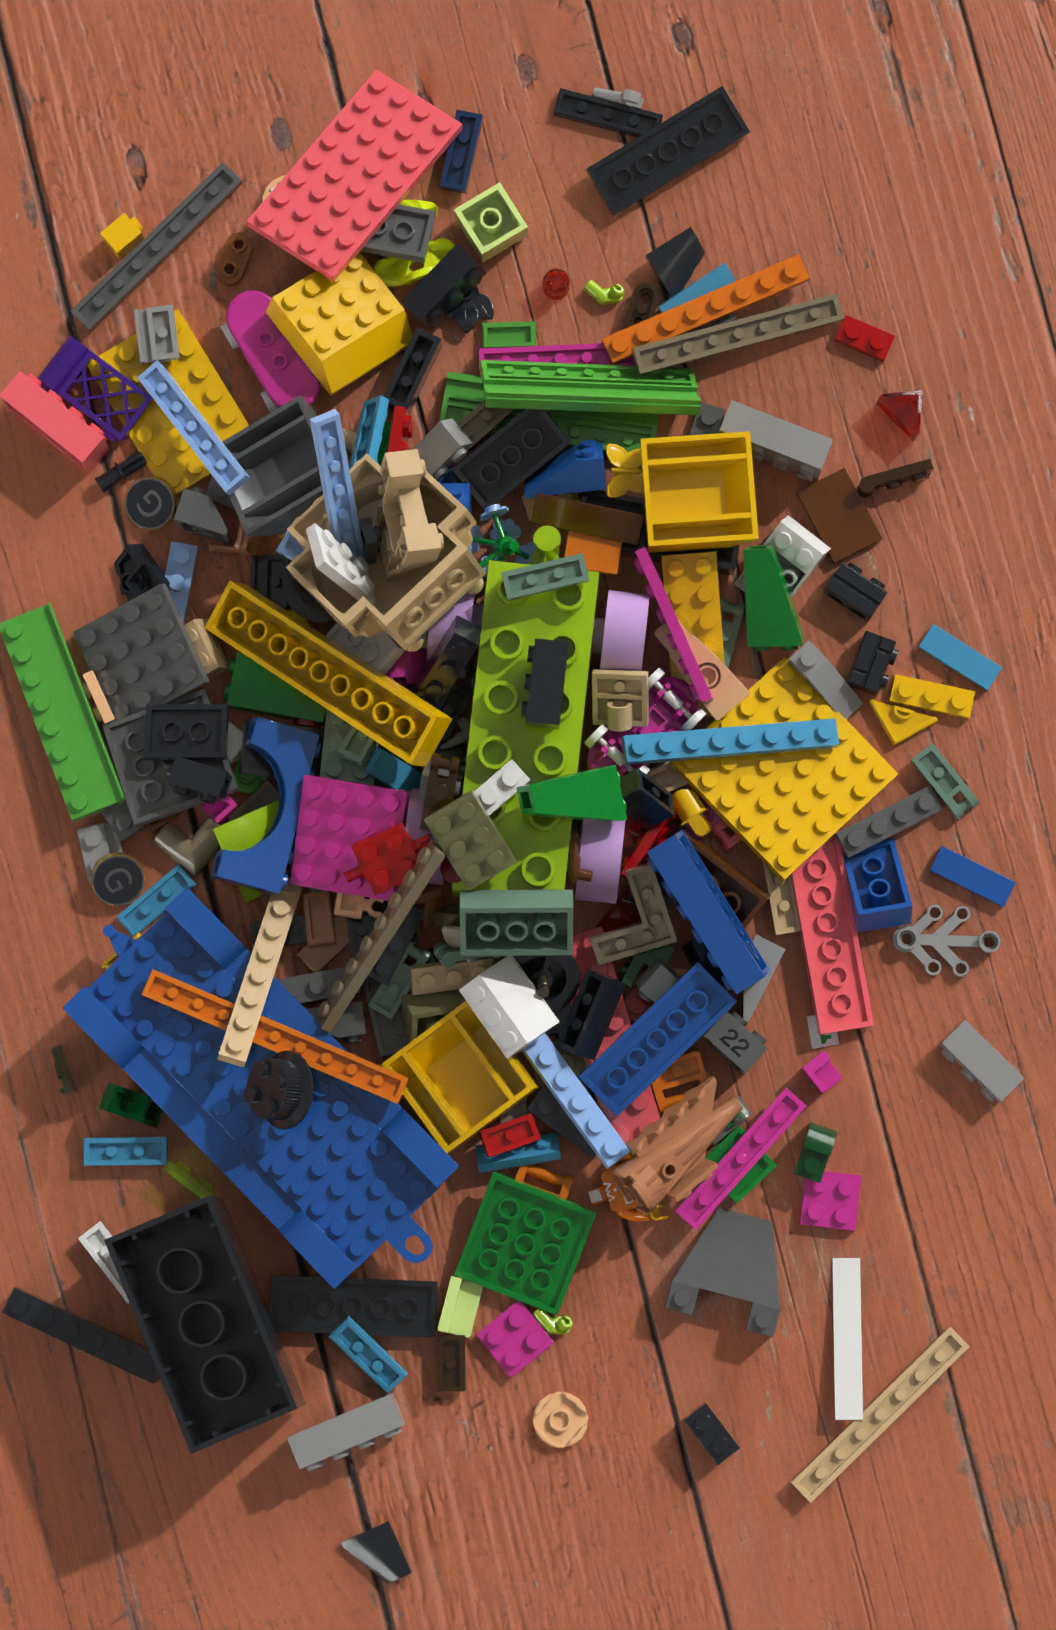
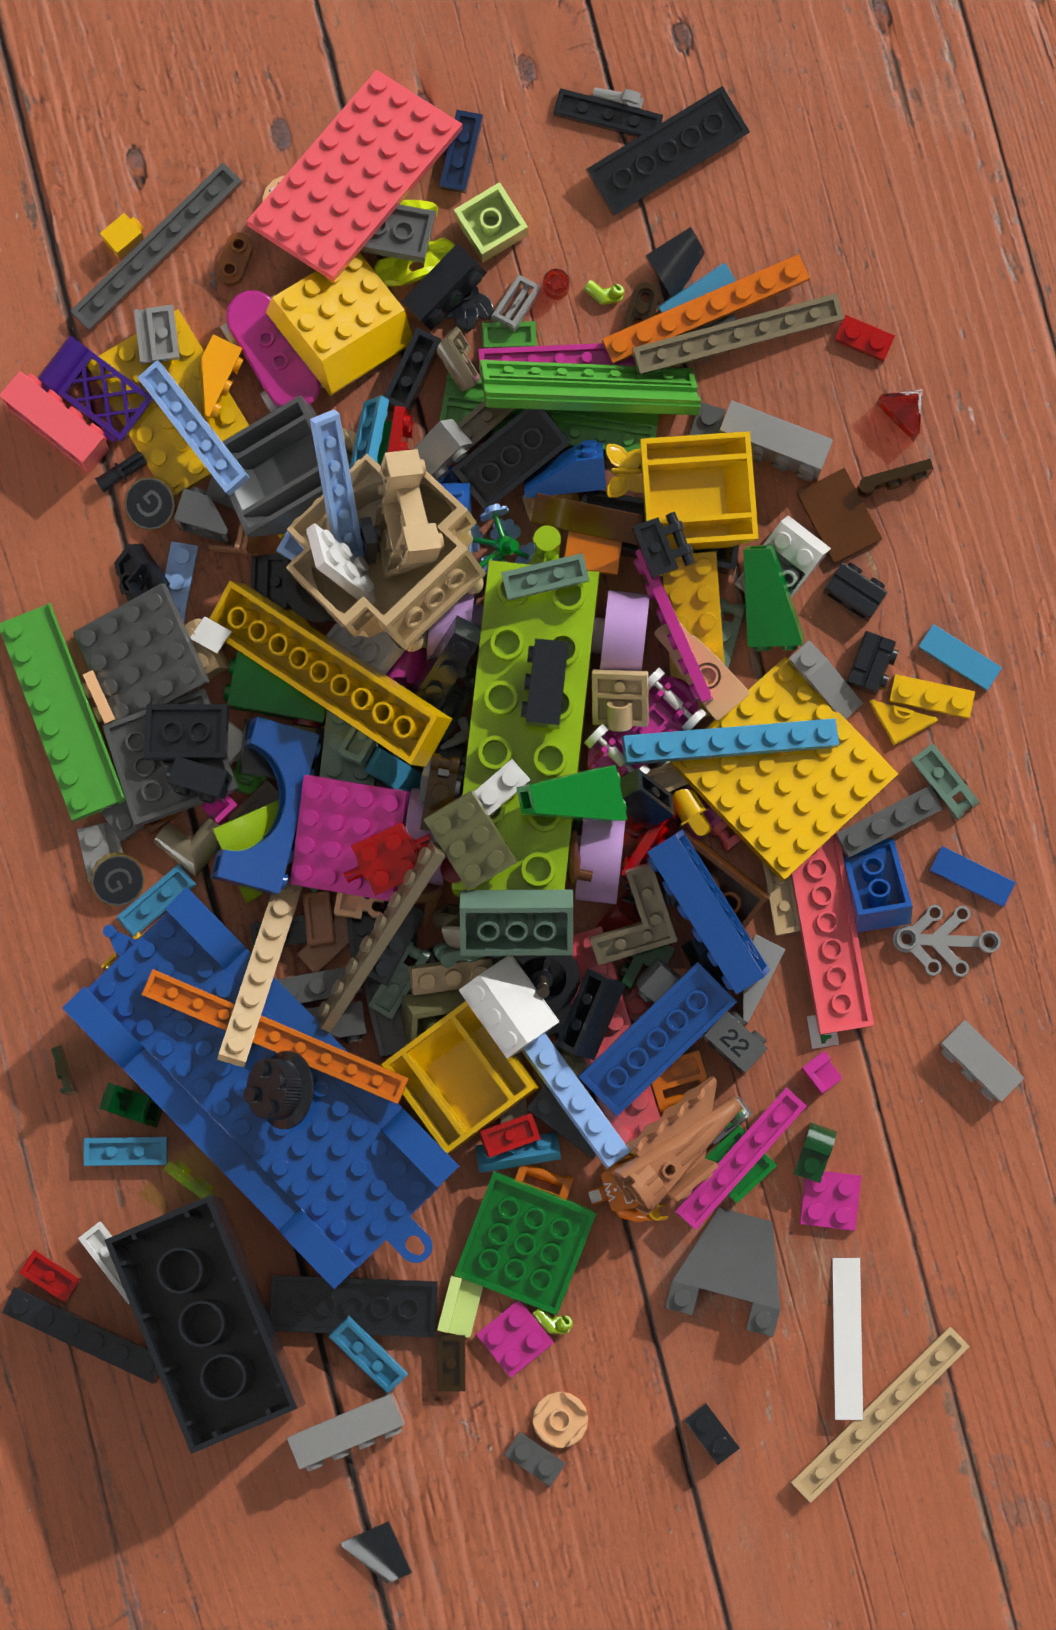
(50, 1276): none -> red plate
(210, 634): none -> white sticker
(215, 369): none -> light orange slope
(453, 353): none -> dark tan brick
(506, 321): none -> light grey tile
(535, 1459): none -> dark grey plate
(655, 546): none -> black plate

